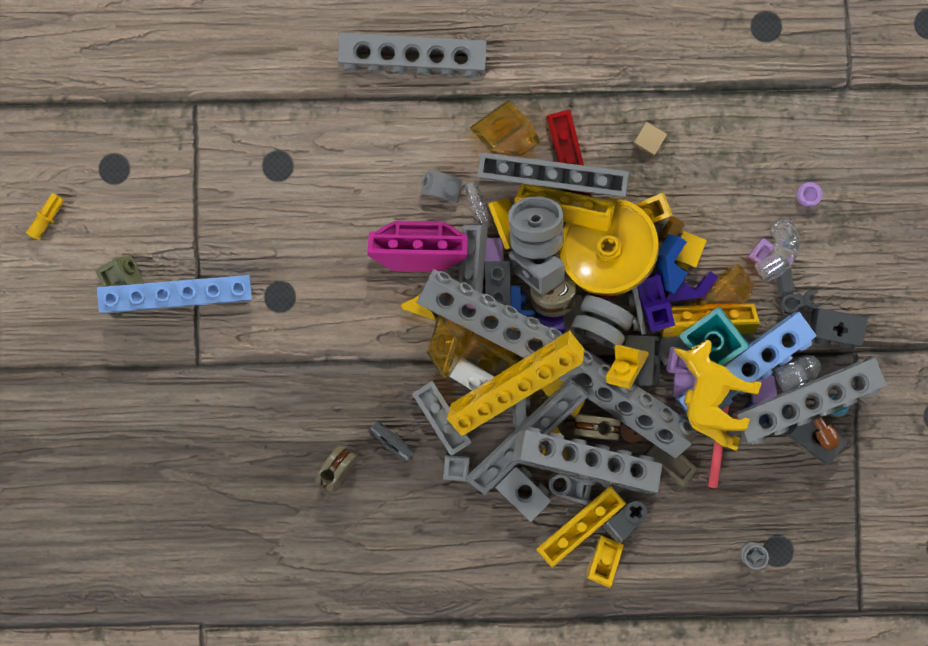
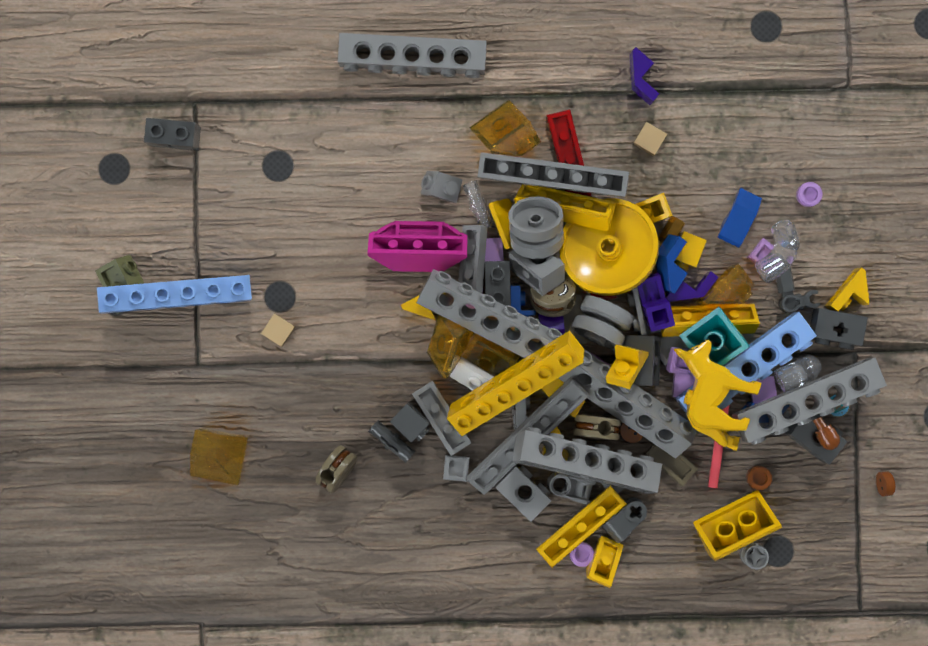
(45, 216): yellow axle -> none
(172, 134): none -> dark grey brick
(217, 456): none -> clear yellow slope
(278, 330): none -> tan tile
(411, 423): none -> dark grey brick
(582, 554): none -> lavender tile
(639, 66): none -> dark purple slope
(736, 525): none -> yellow slope
(740, 218): none -> blue slope
(759, 477): none -> dark orange tile
(855, 287): none -> yellow slope
(885, 483): none -> dark orange tile

